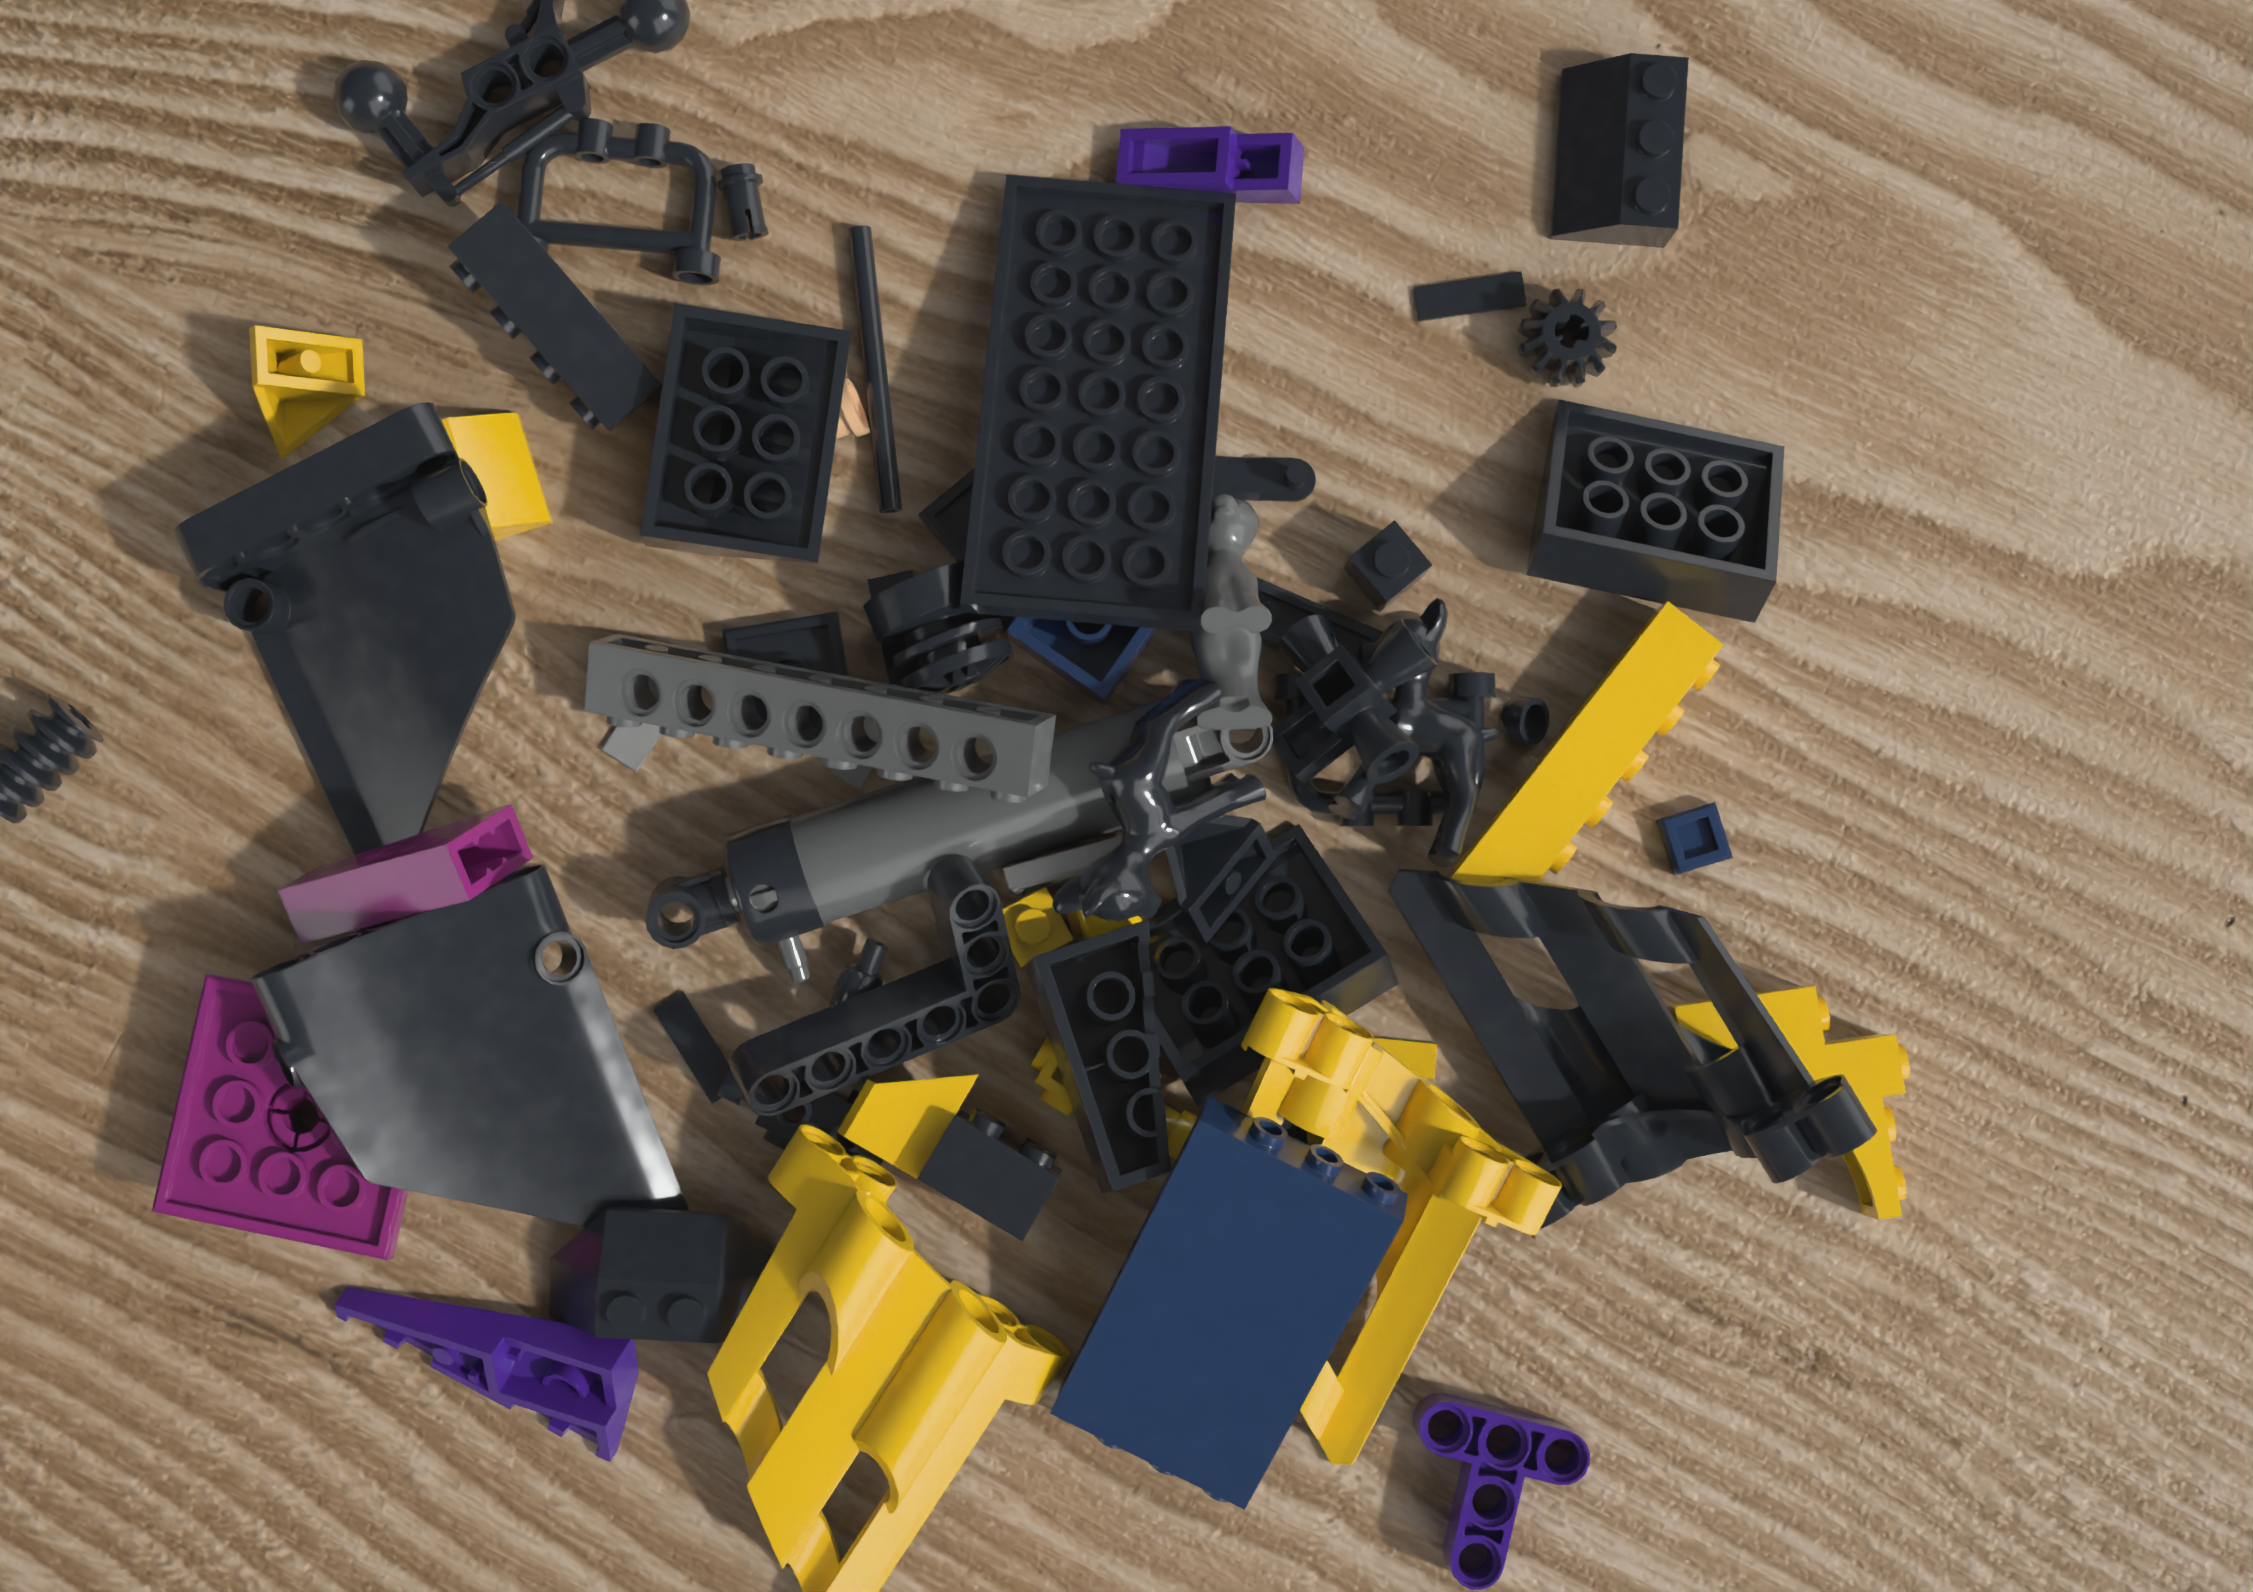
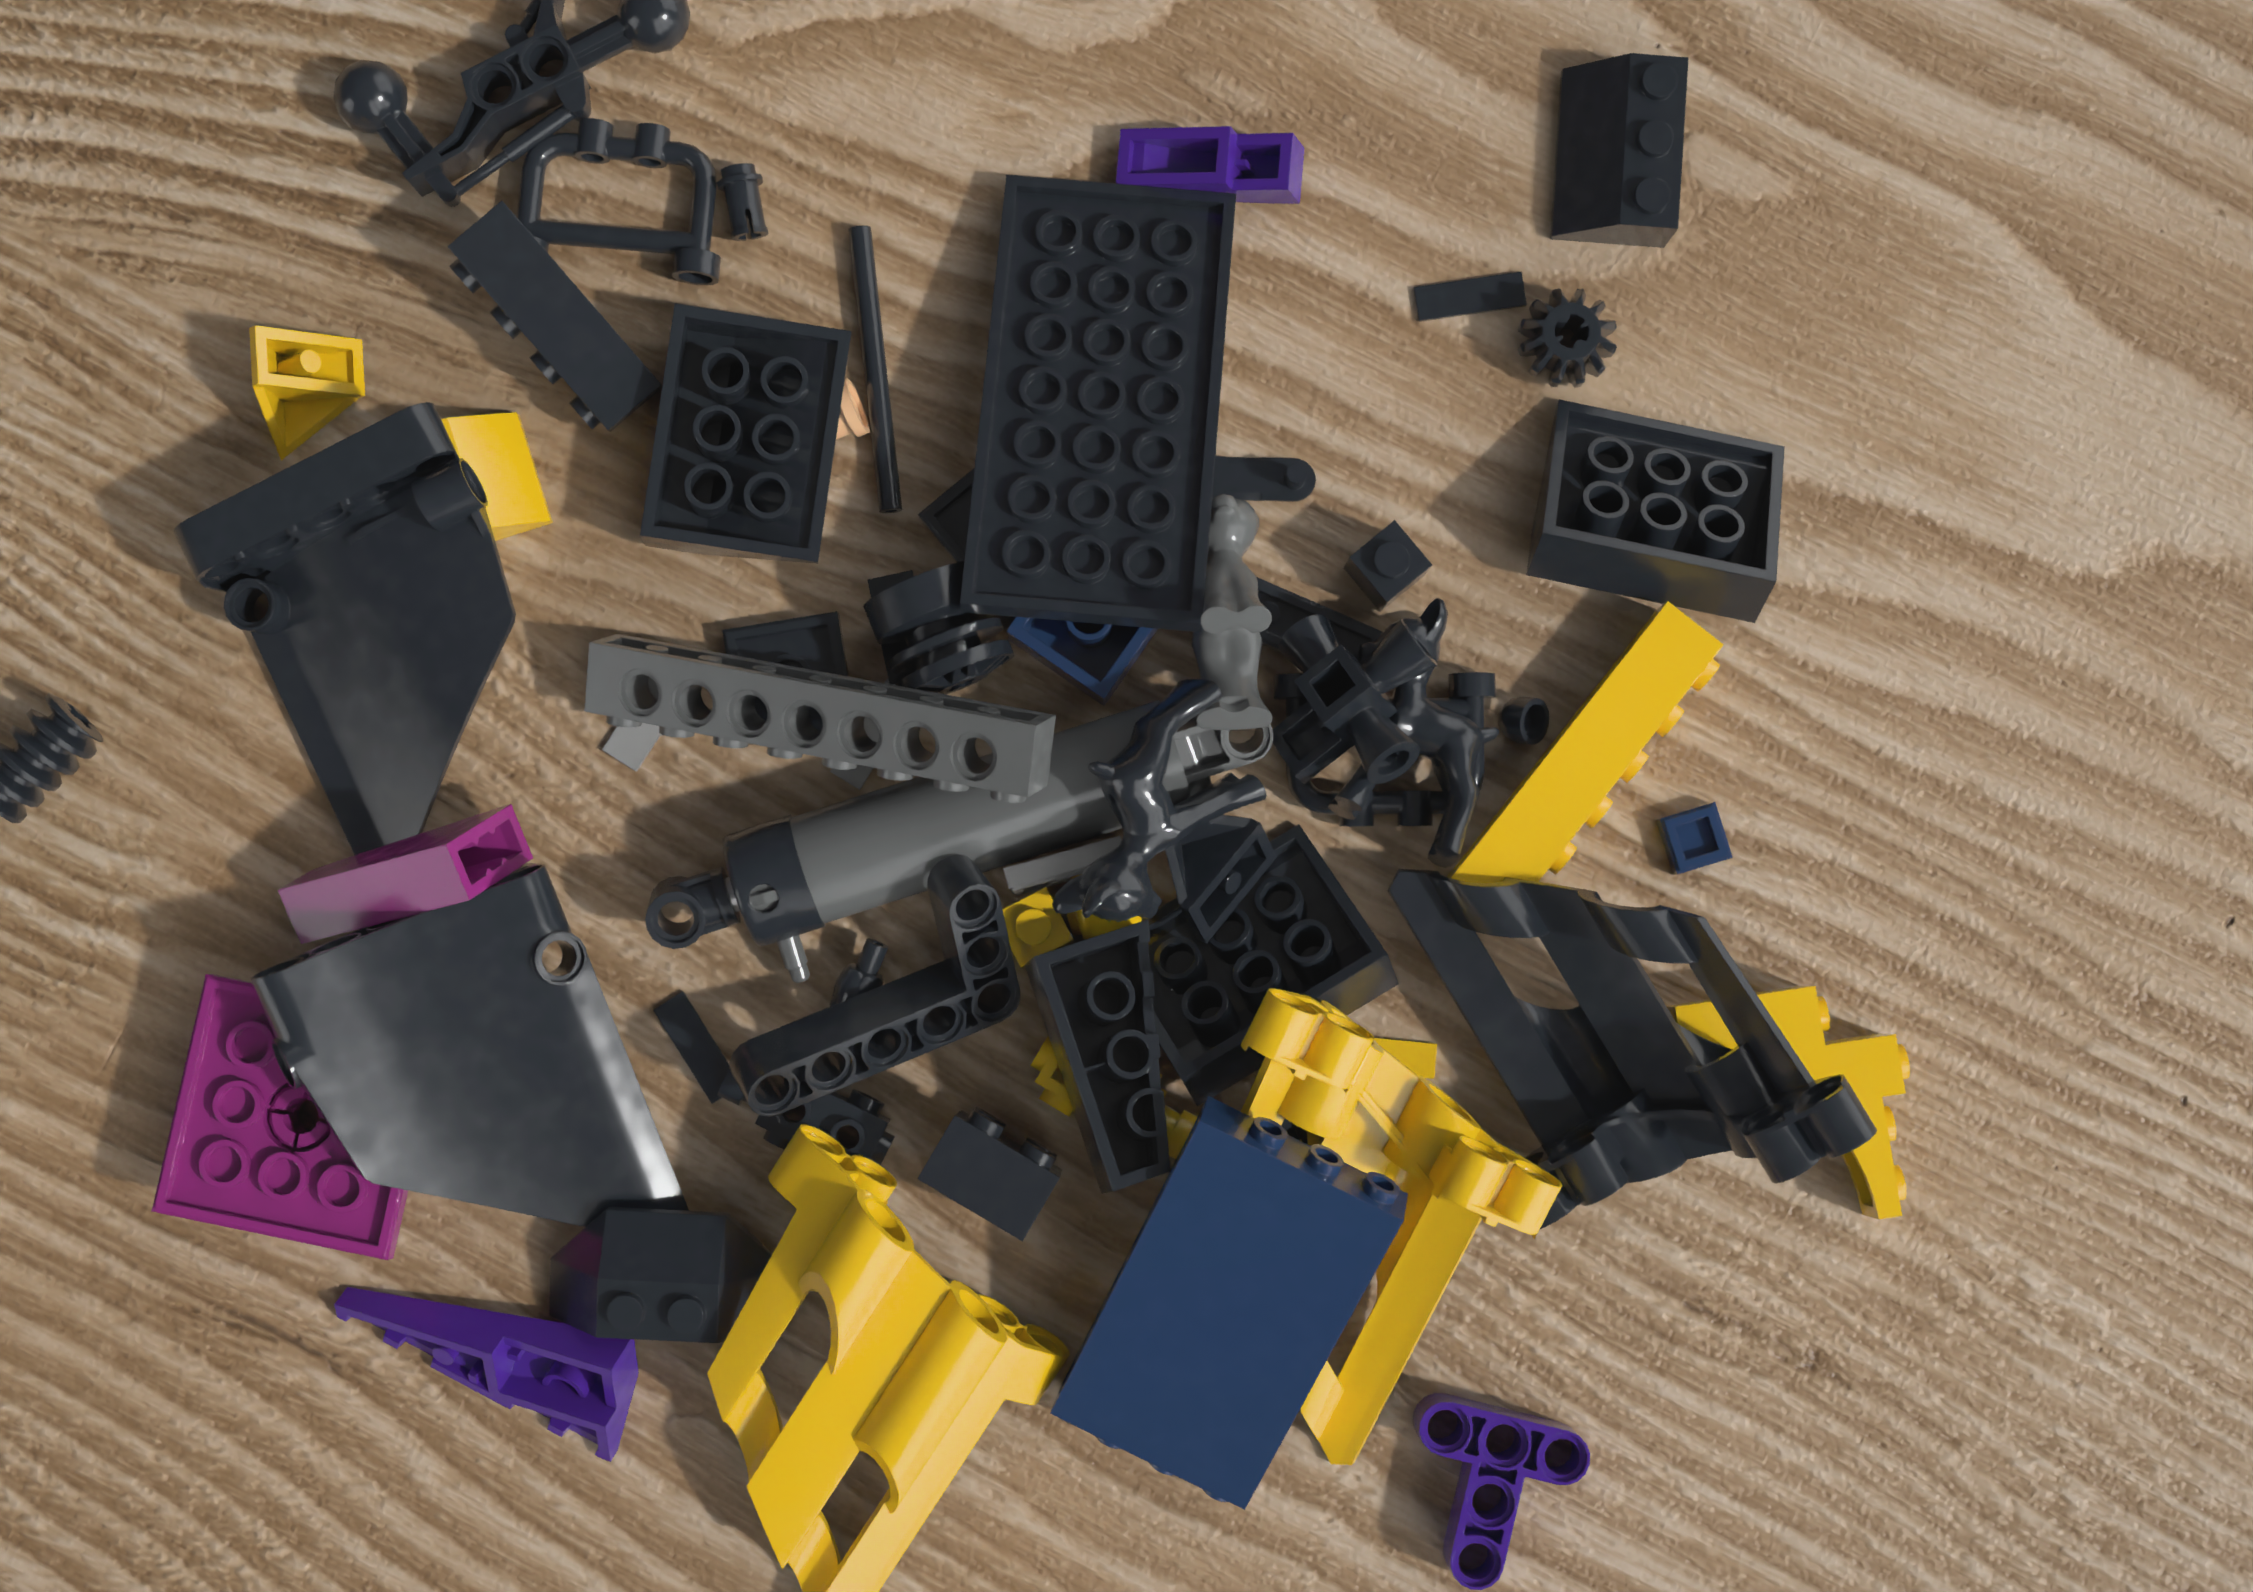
(905, 1118): yellow slope -> none

